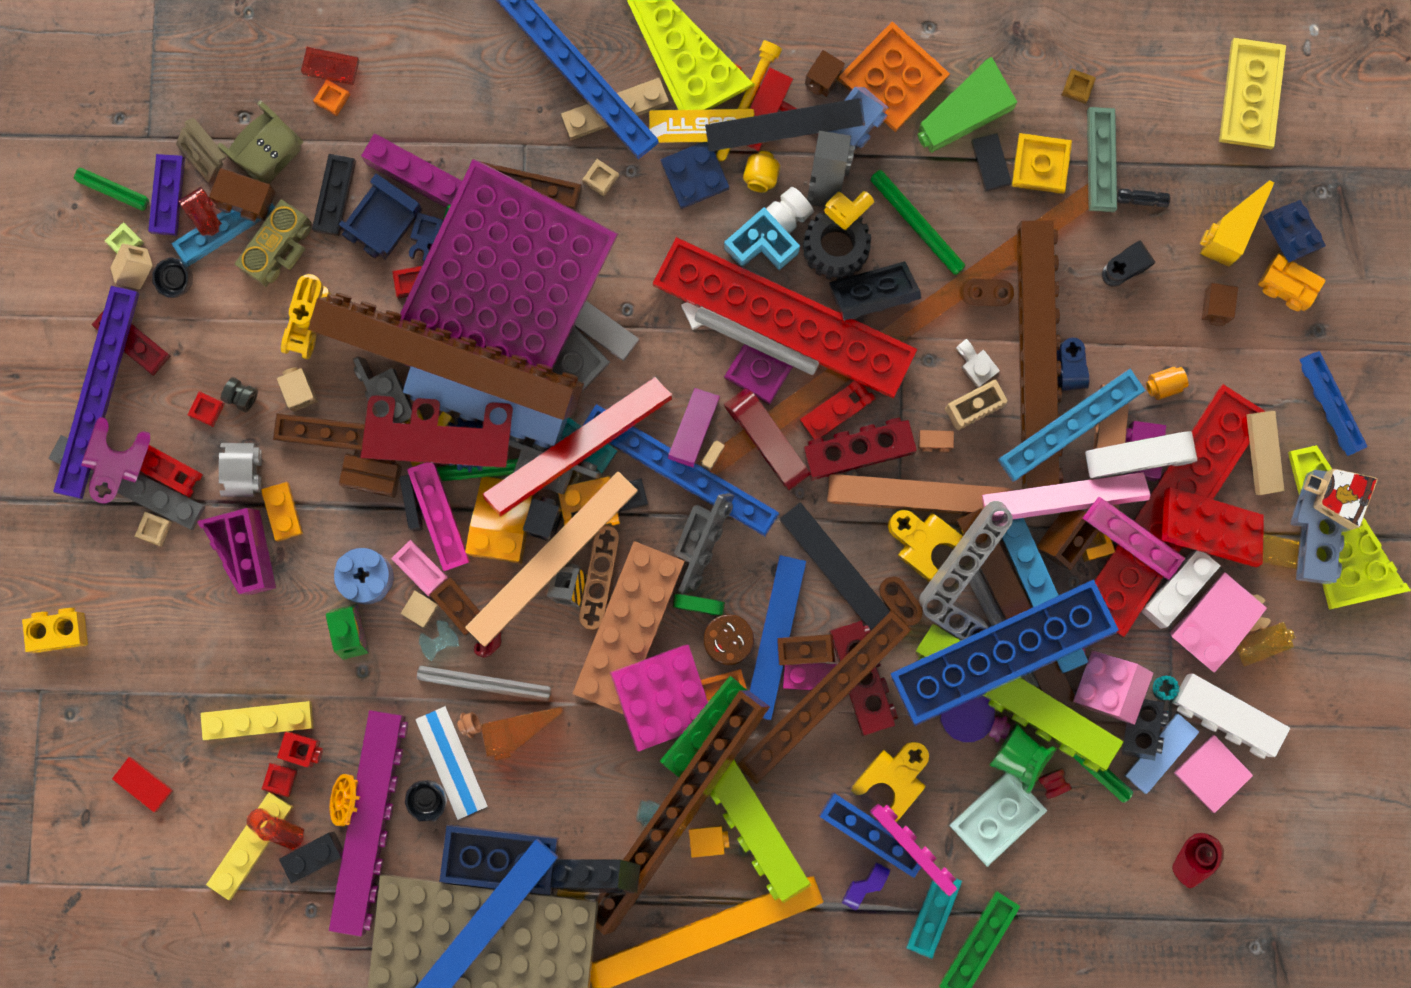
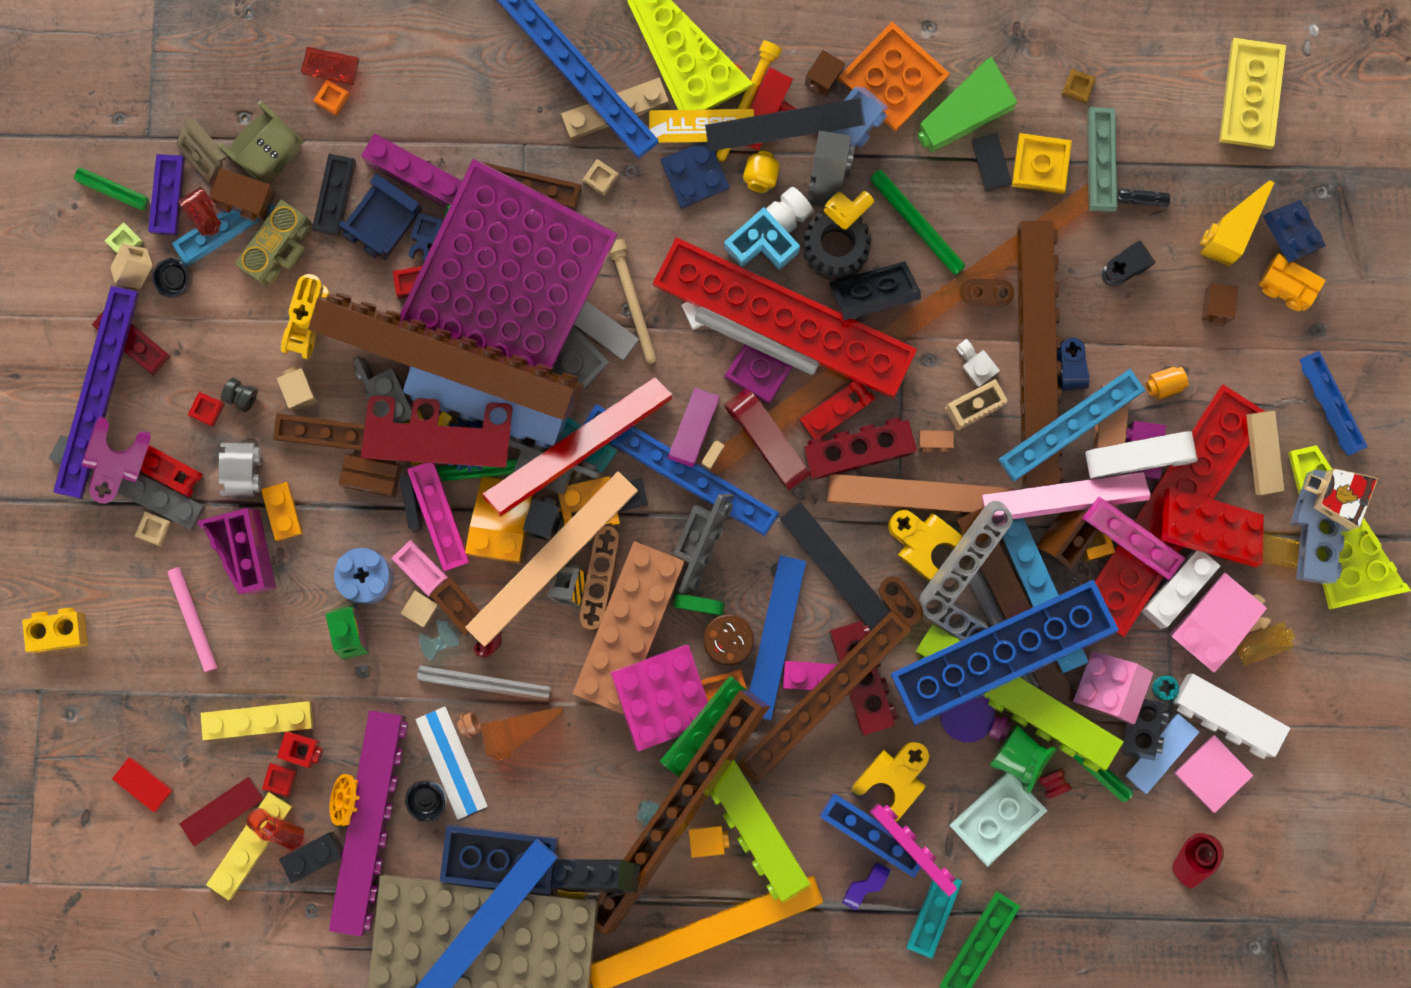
(192, 619): none -> bright pink piece
(221, 811): none -> dark red tile
(618, 254): none -> tan piece
(806, 649): reddish brown plate -> none

